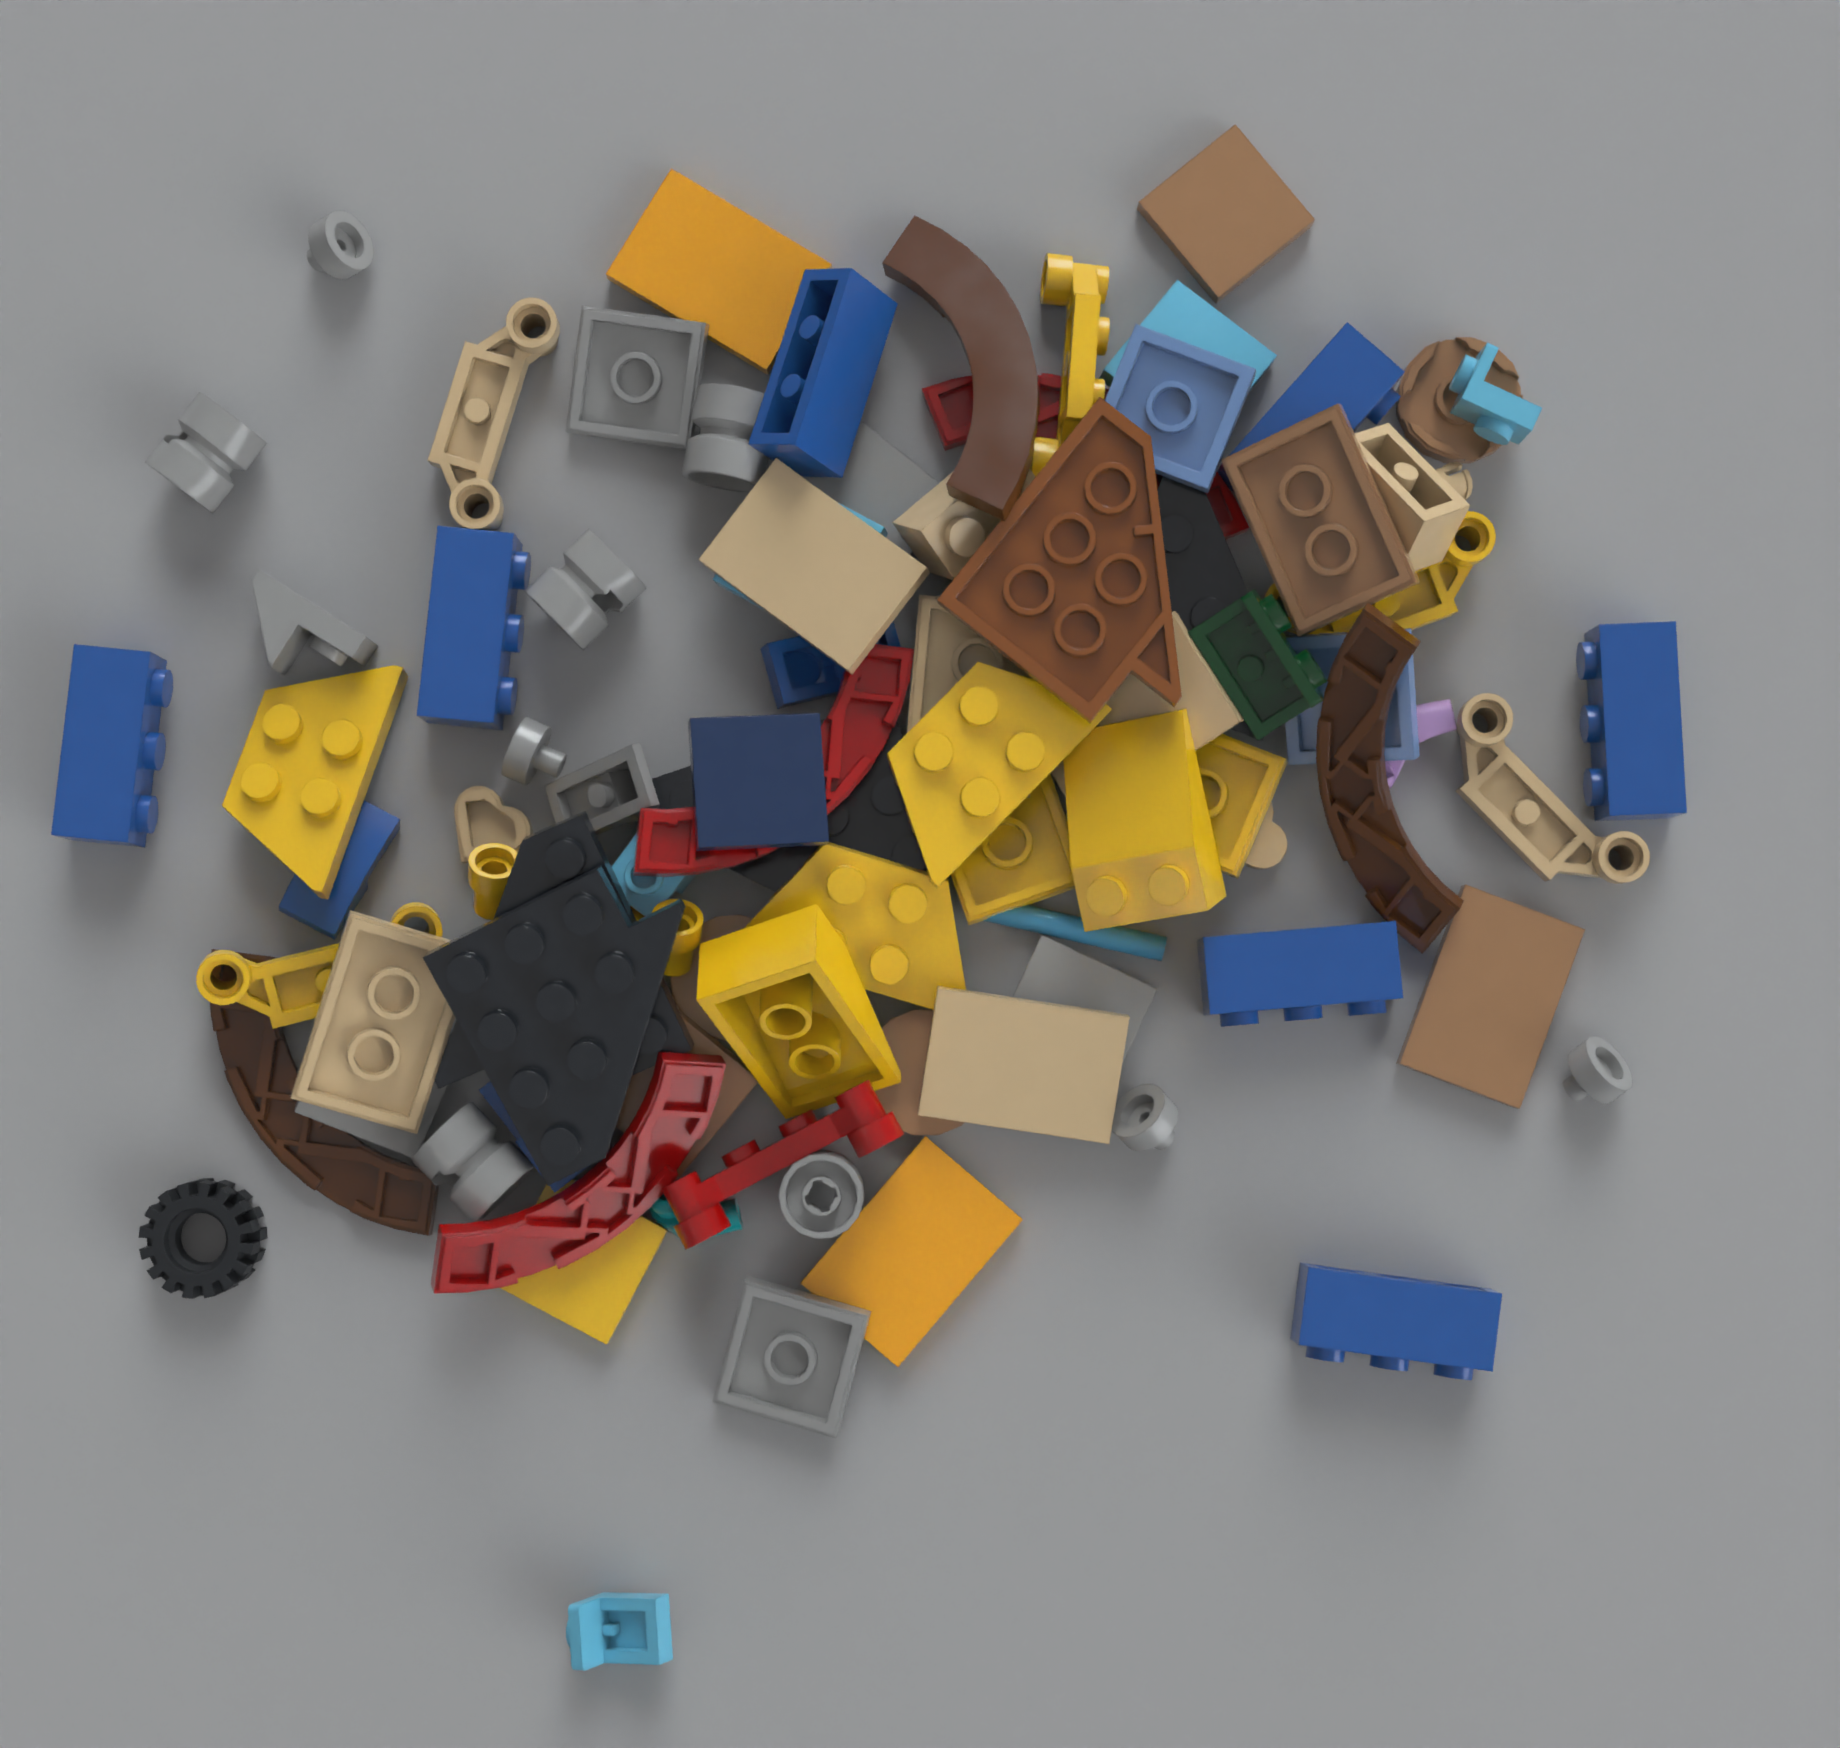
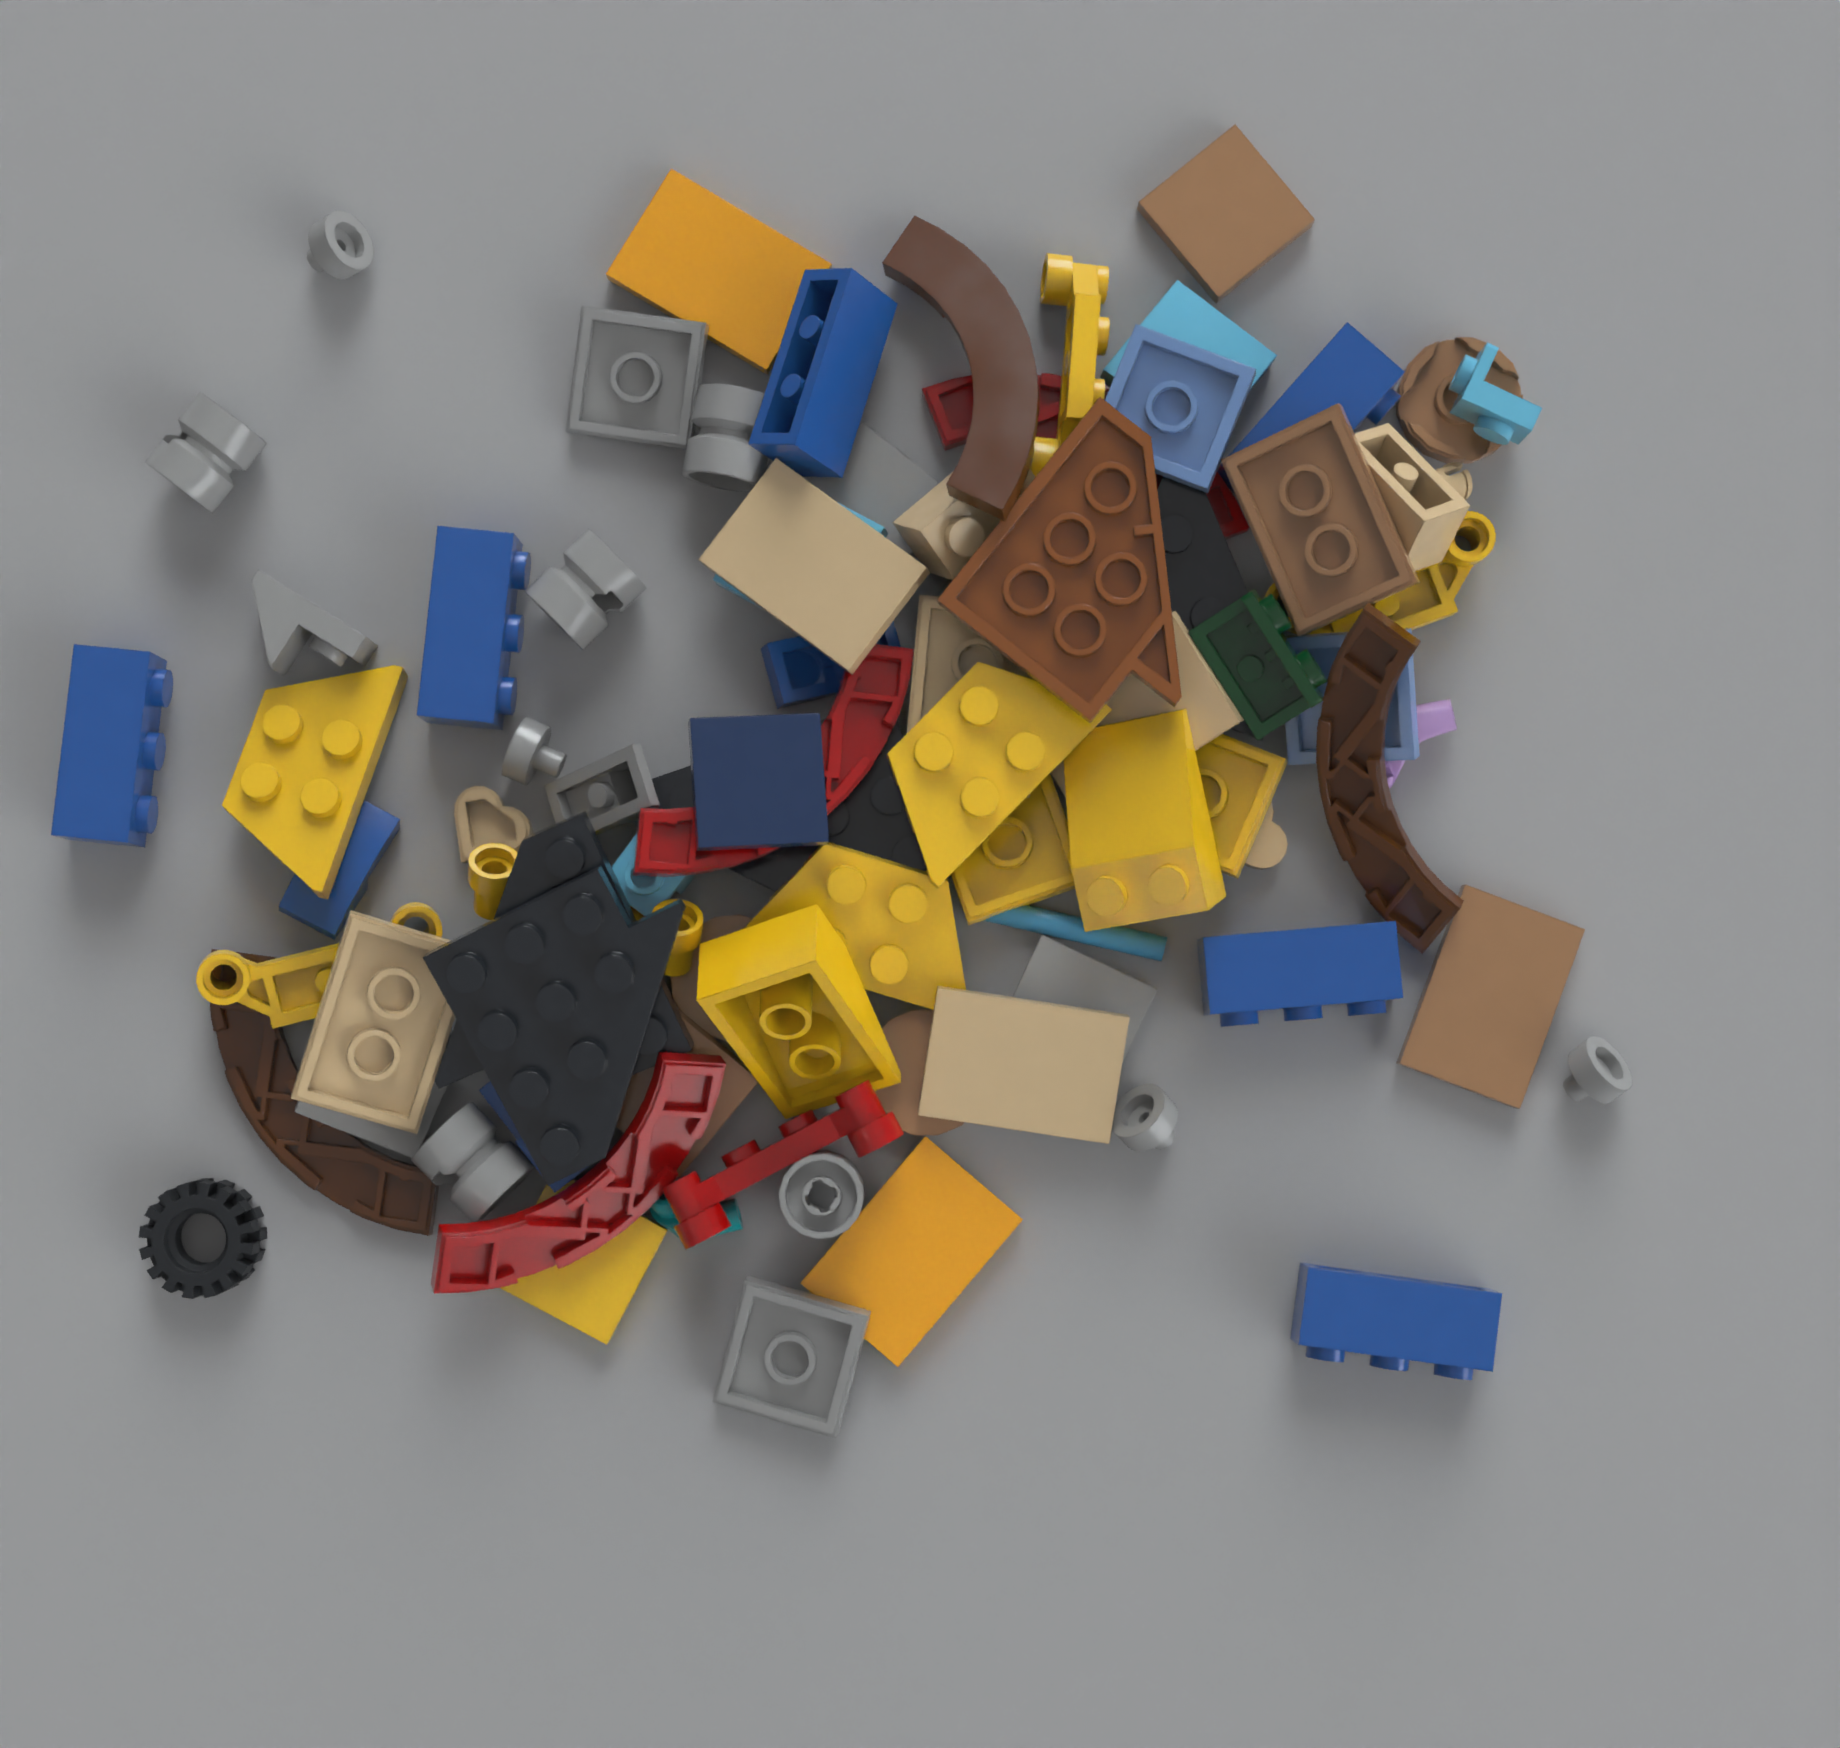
(482, 409): tan plate -> none
(619, 1630): medium azure bracket -> none
(1527, 811): tan plate -> none
(1632, 721): blue brick -> none

